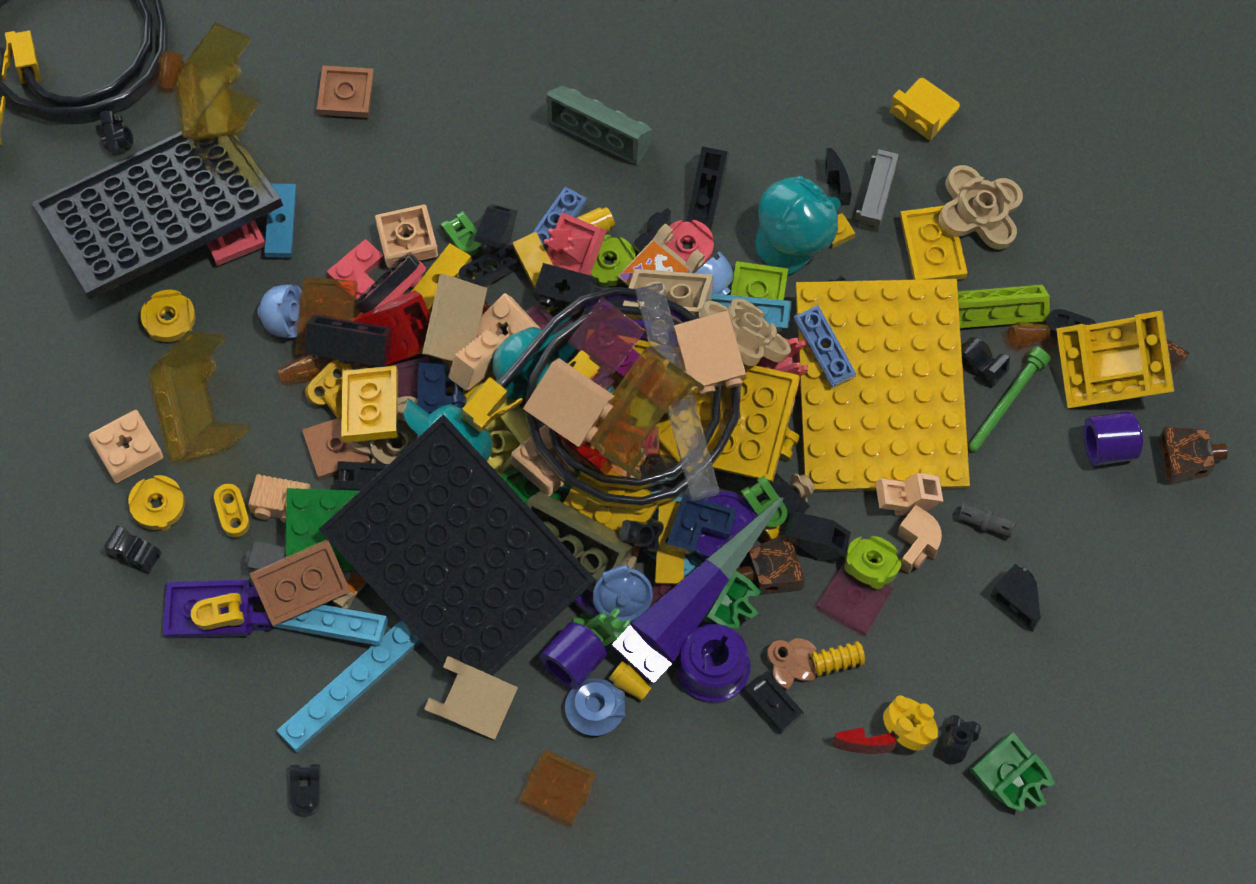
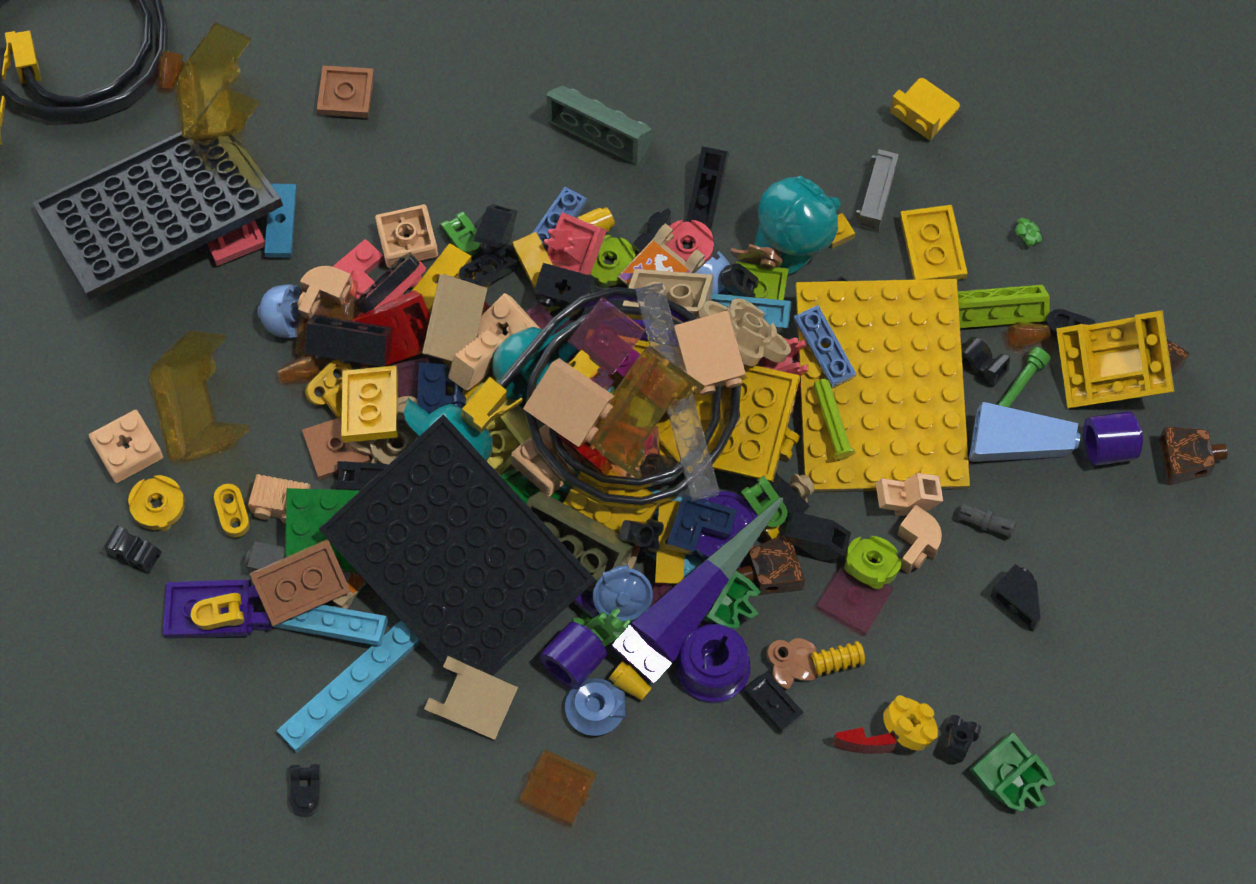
(116, 134): black plate -> none
(172, 329): yellow plate -> none
(323, 283): none -> light nougat brick
(739, 280): none -> black plate
(764, 256): none -> nougat plate
(833, 420): none -> lime axle
(837, 174): black slope -> none
(980, 207): tan plant -> none
(1018, 434): none -> light blue slope
(1028, 232): none -> bright green plant

